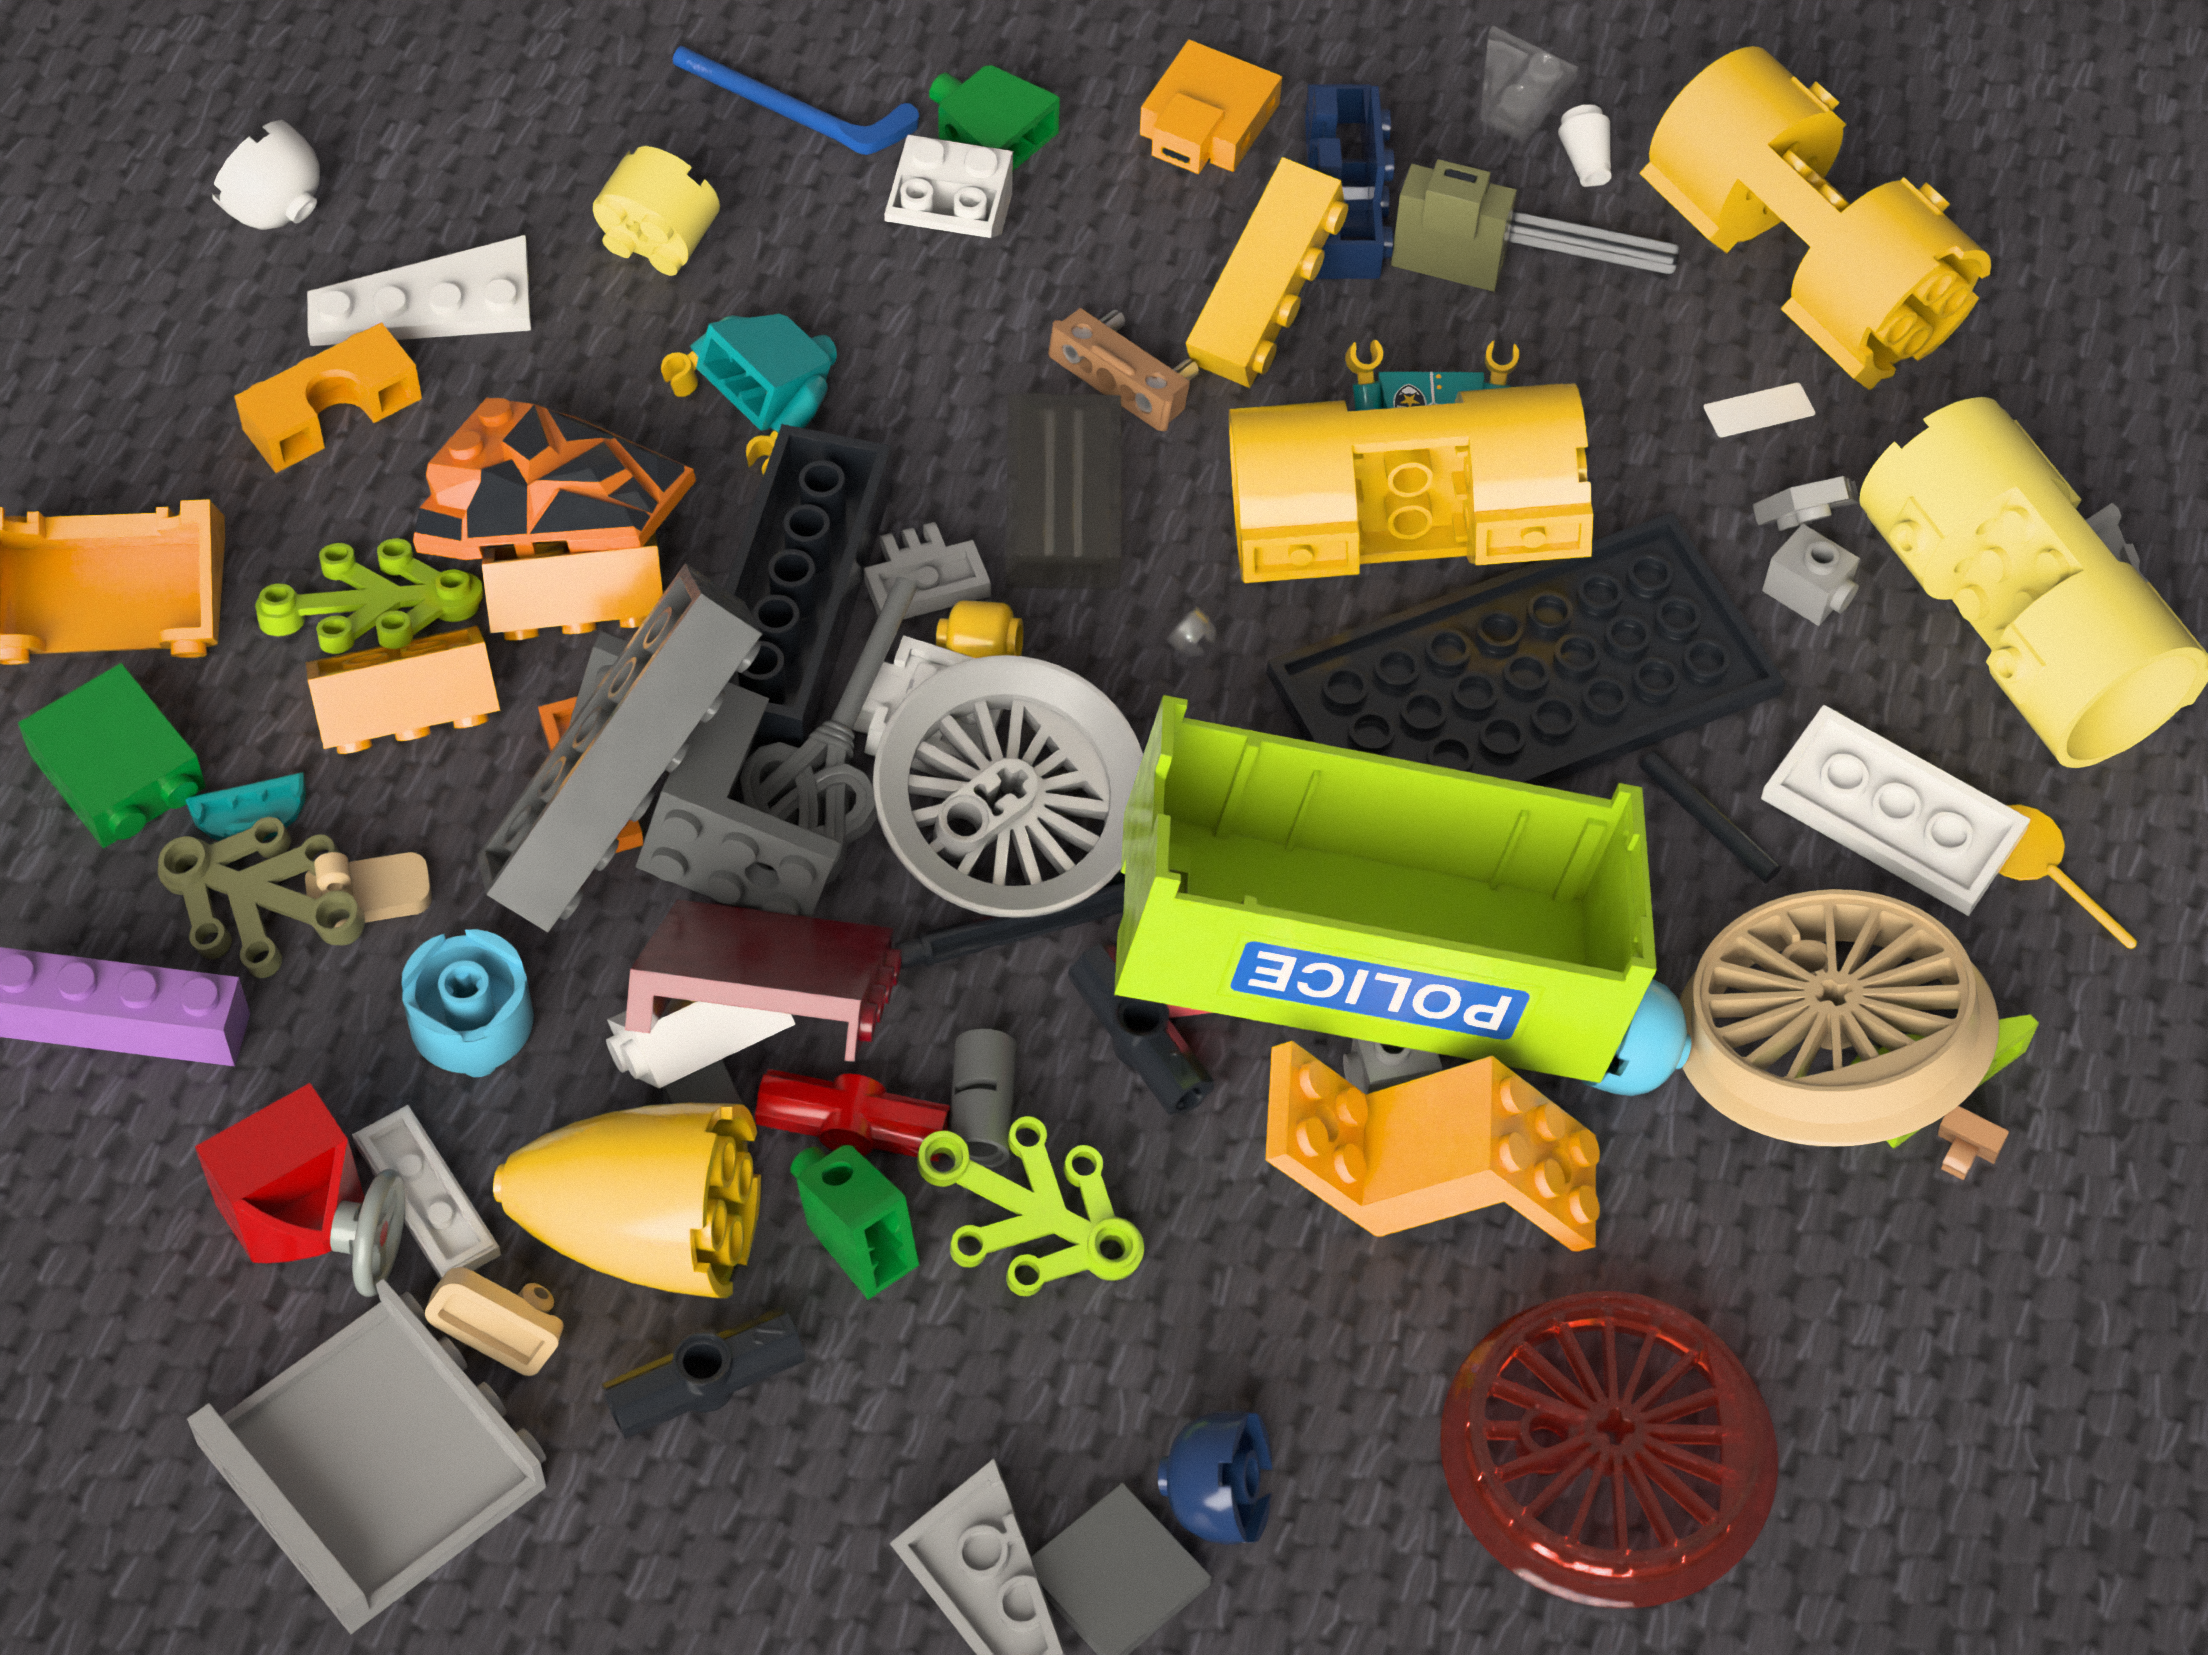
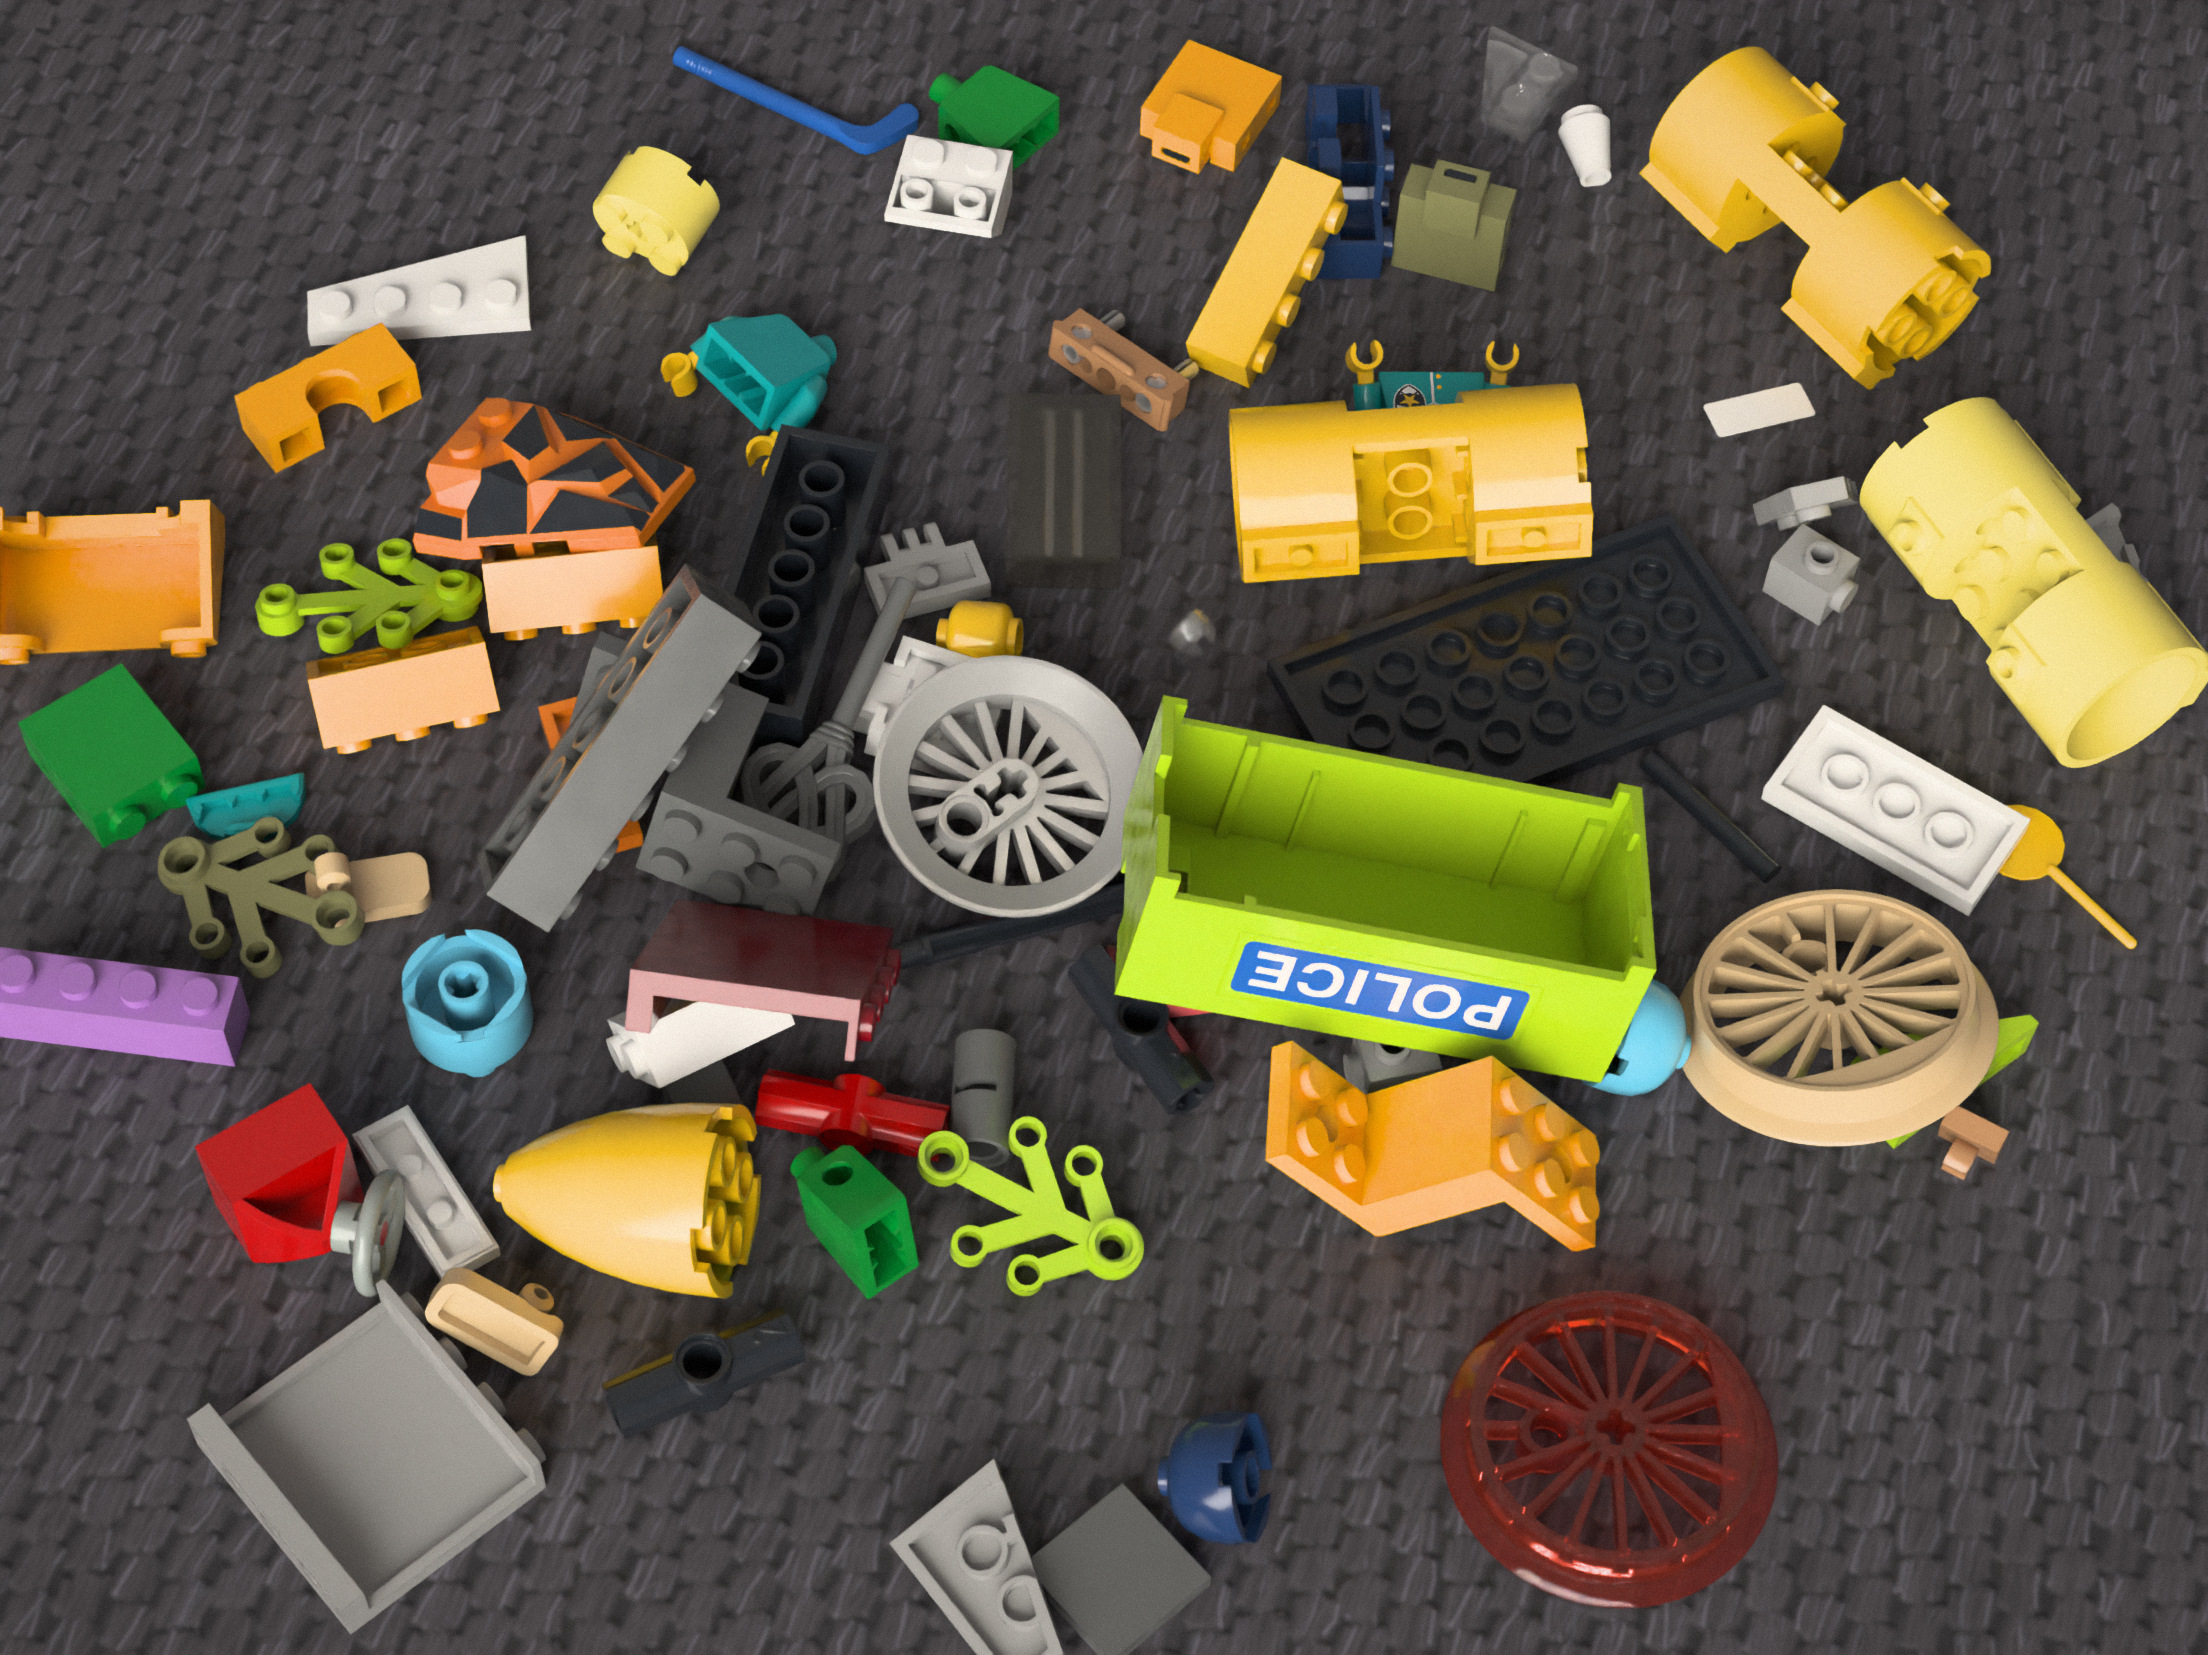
(270, 179): white cylinder -> none
(1593, 243): axle -> none

